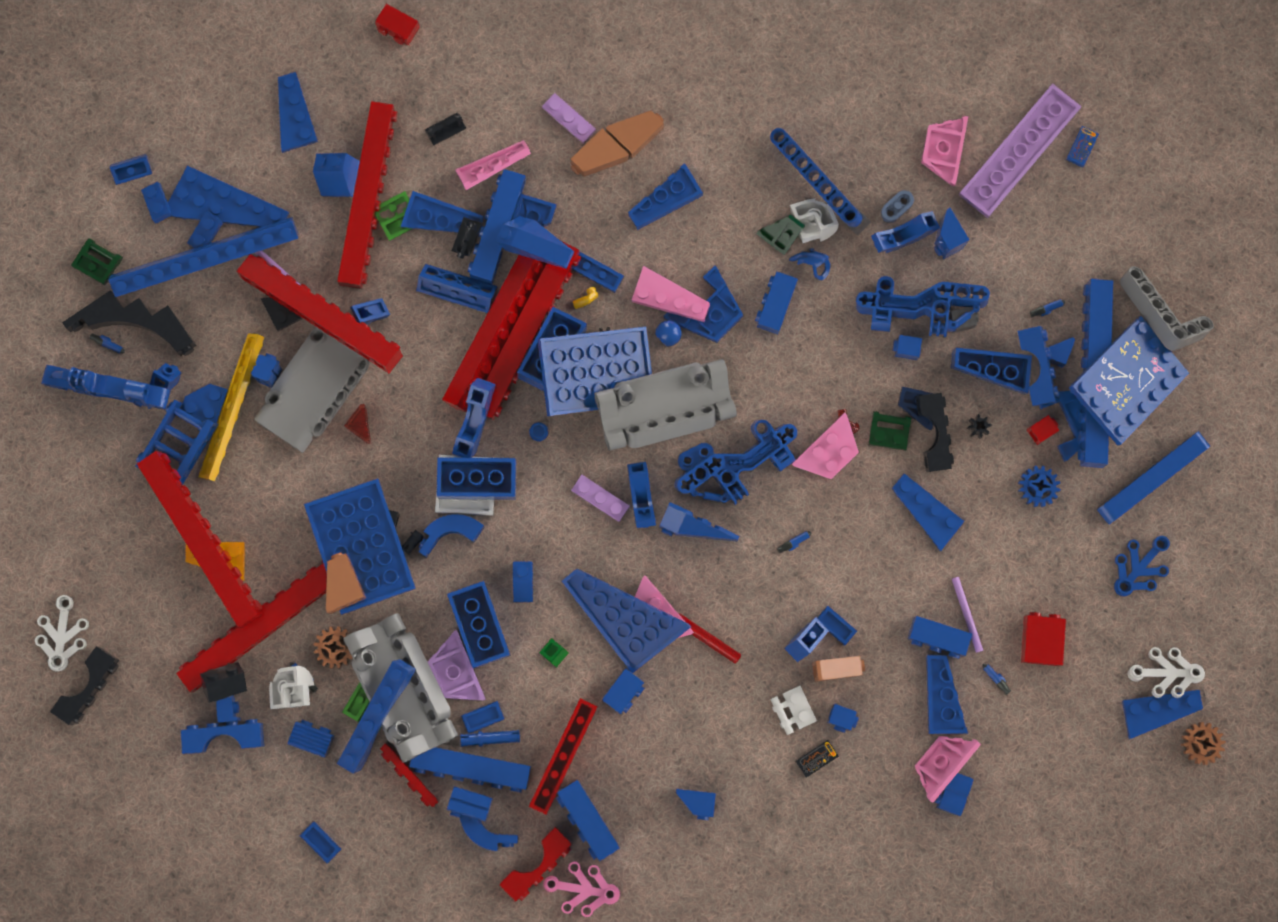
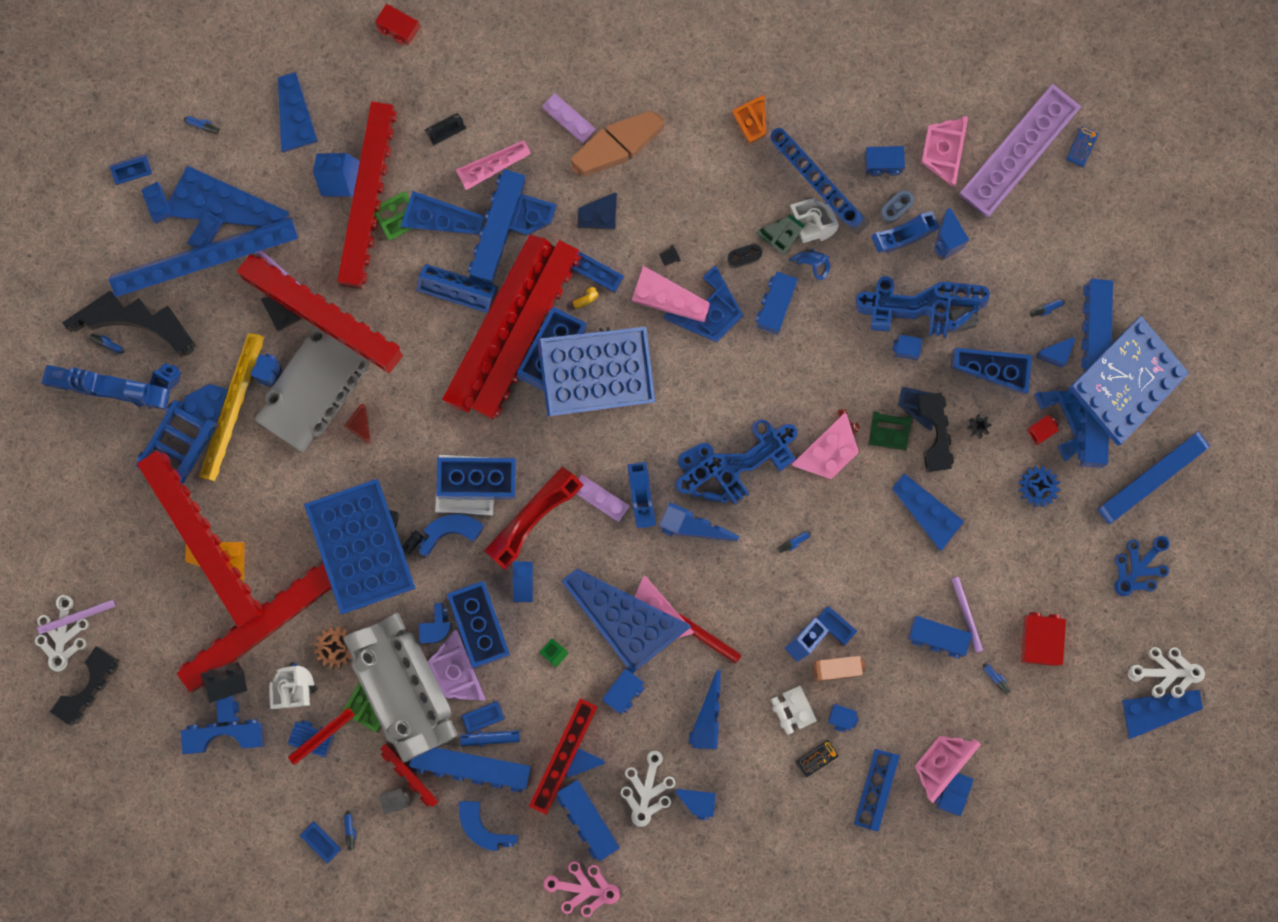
(76, 616): none -> lavender bar
(92, 266): dark green plate -> none
(203, 124): none -> piece
(321, 736): none -> red axle
(342, 584): nougat slope -> none
(349, 831): none -> piece
(370, 311): blue slope -> none
(387, 693): blue arch -> none
(394, 801): none -> flat silver brick
(435, 632): none -> blue brick
(466, 237): black hinge -> none
(469, 804): blue brick -> none
(472, 428): blue arch -> none
(508, 543): none -> red arch
(518, 883): red arch -> none
(533, 241): blue wedge -> none
(538, 431): blue plate -> none
(582, 762): none -> blue slope
(598, 214): none -> dark blue wing
(647, 792): none -> white plant
(665, 405): light grey panel -> none
(668, 333): blue piece -> none
(669, 256): none -> black piece
(671, 195): blue wing -> none
(706, 726): none -> blue wedge
(746, 259): none -> black beam
(752, 119): none -> orange wing
(884, 160): none -> blue brick
(884, 791): none -> blue fence
(942, 699): blue wing -> none
(1043, 389): blue arch -> none
(1159, 315): light grey beam -> none
(1200, 751): nougat gear -> none

